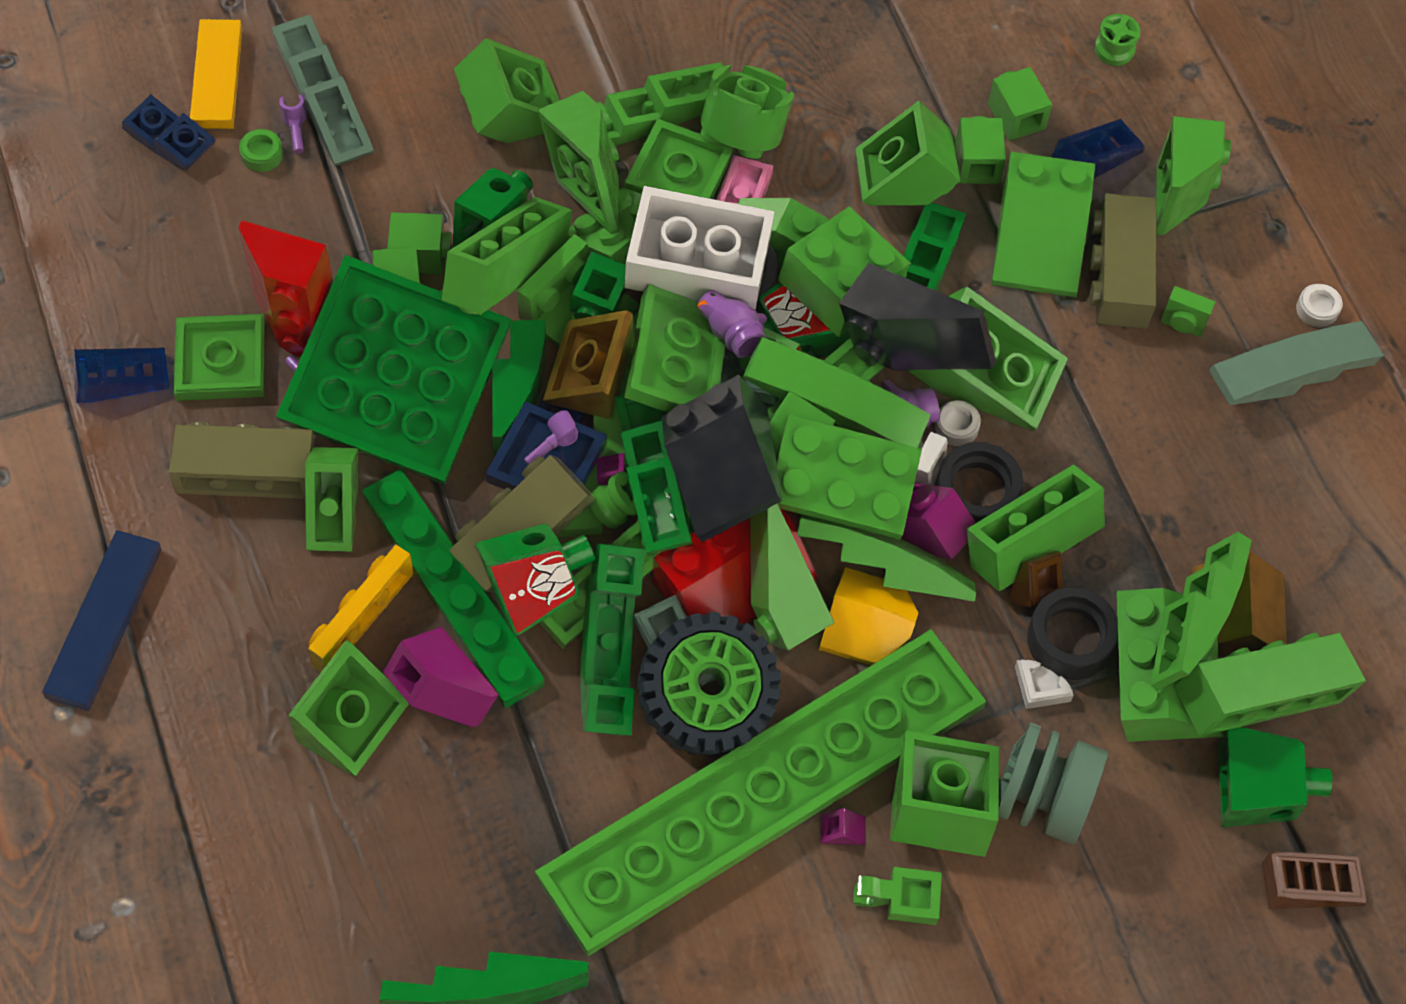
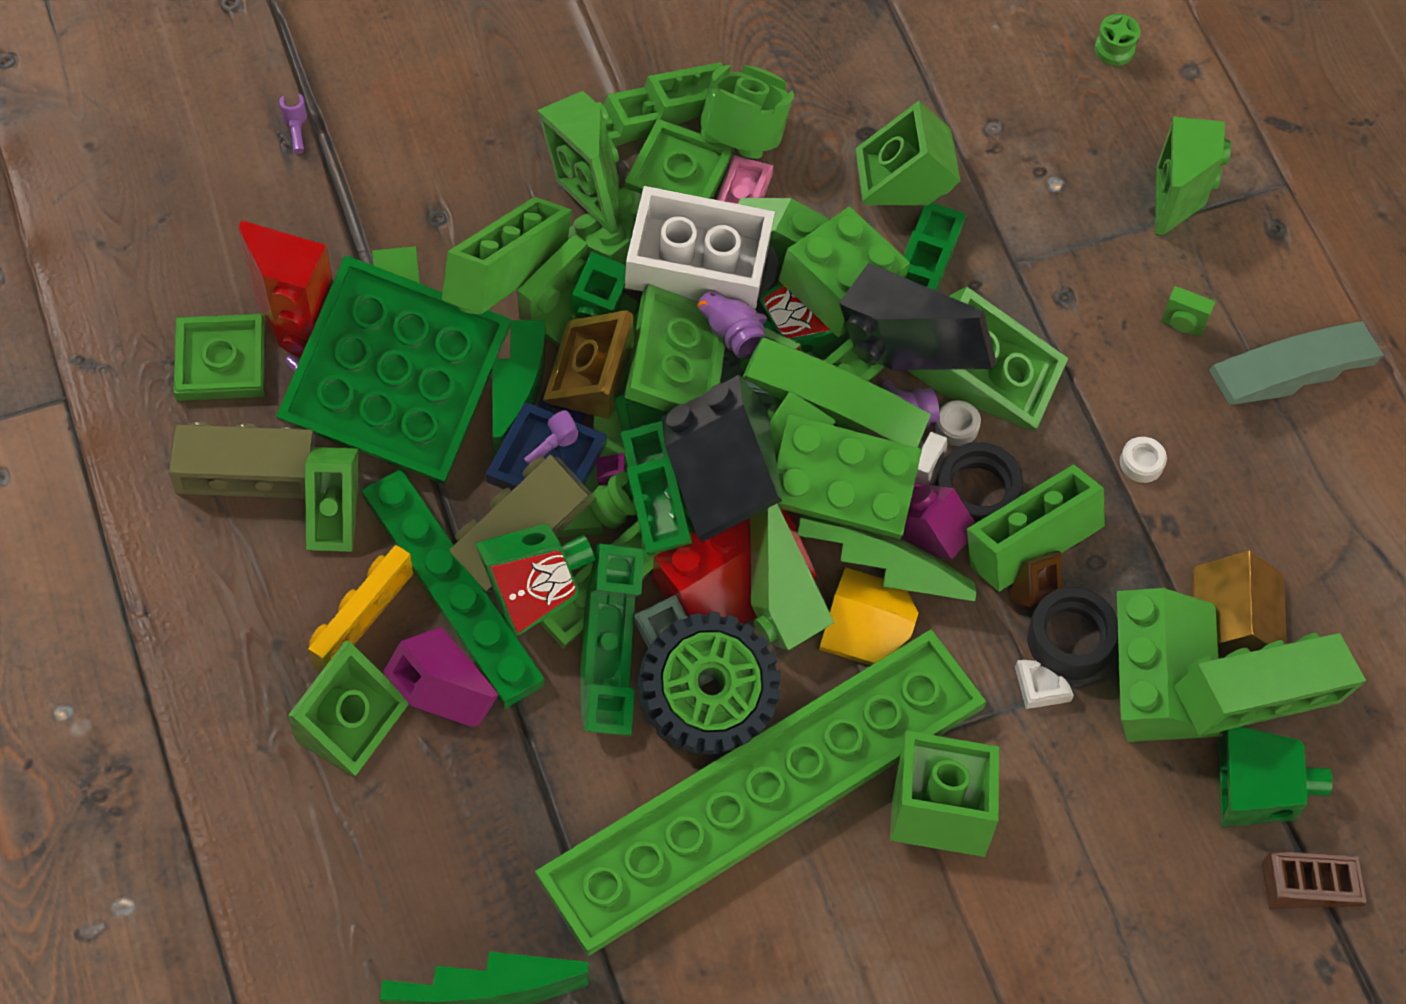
(102, 620): dark blue tile -> none
(104, 388): clear blue slope -> none
(166, 134): dark blue slope -> none
(216, 73): yellow tile -> none
(261, 150): bright green tile -> none
(323, 90): sand green slope -> none
(425, 233): bright green brick -> none
(488, 201): green torso -> none
(505, 91): bright green slope -> none
(843, 828): magenta piece -> none
(909, 893): bright green plate -> none
(980, 150): bright green brick -> none
(1020, 103): bright green brick -> none
(1043, 224): bright green slope -> none
(1051, 783): sand green wheel -> none
(1106, 157): clear blue slope -> none
(1124, 261): olive brick -> none
(1143, 459): none -> white tile
(1197, 618): bright green slope -> none
(1319, 305): white tile -> none

